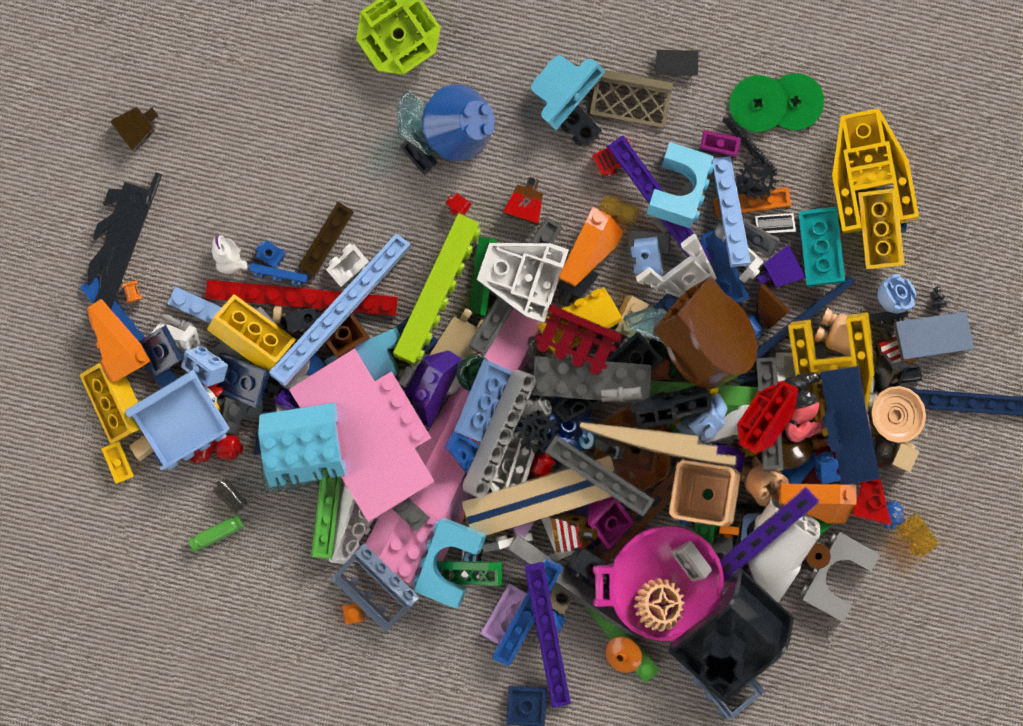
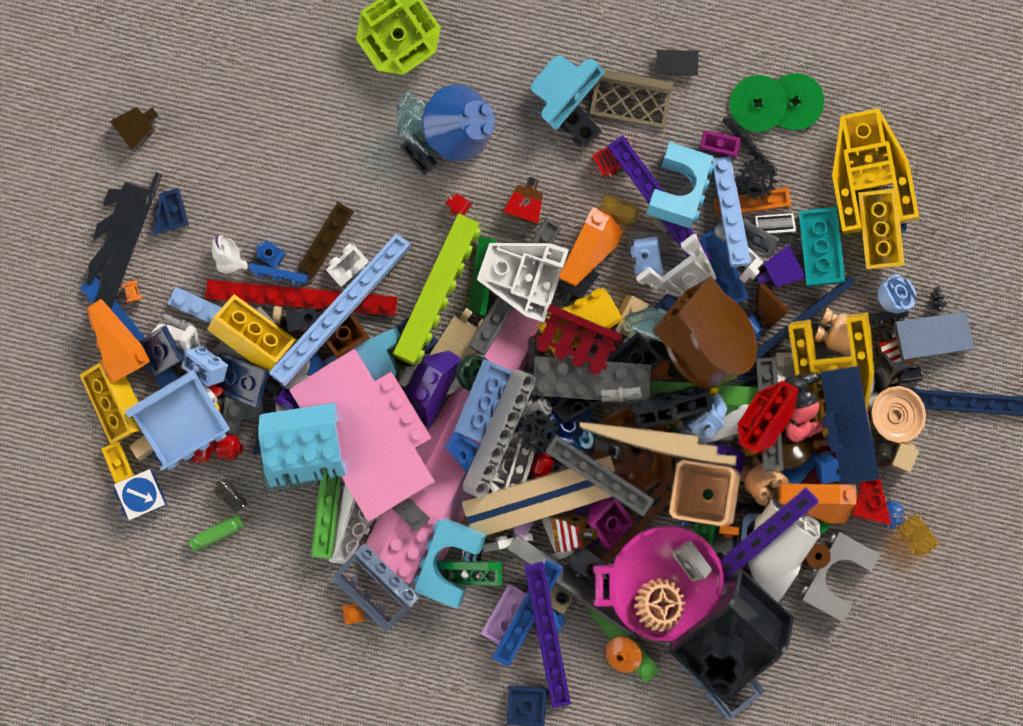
(140, 494): none -> piece
(170, 212): none -> dark blue wing

